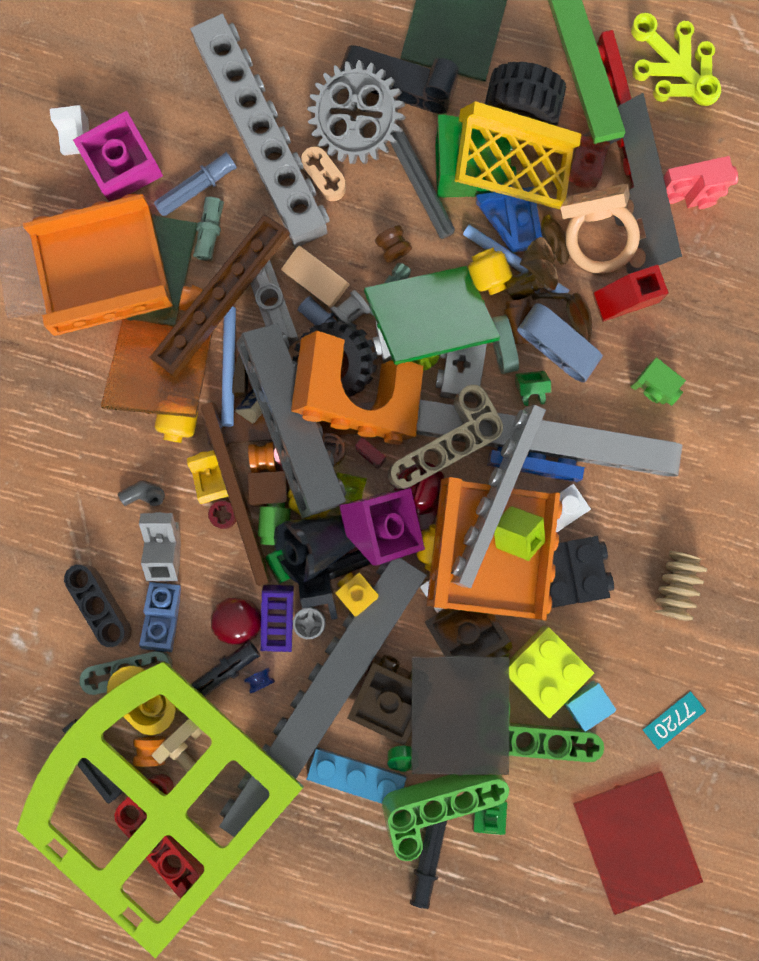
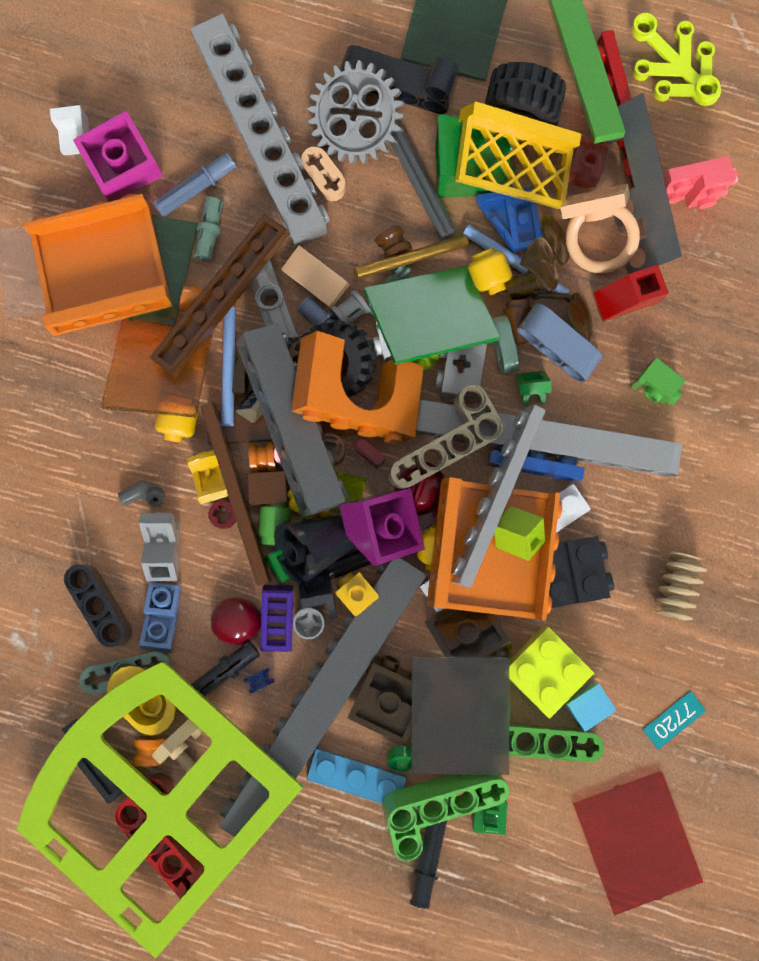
(410, 257): none -> pearl gold bar

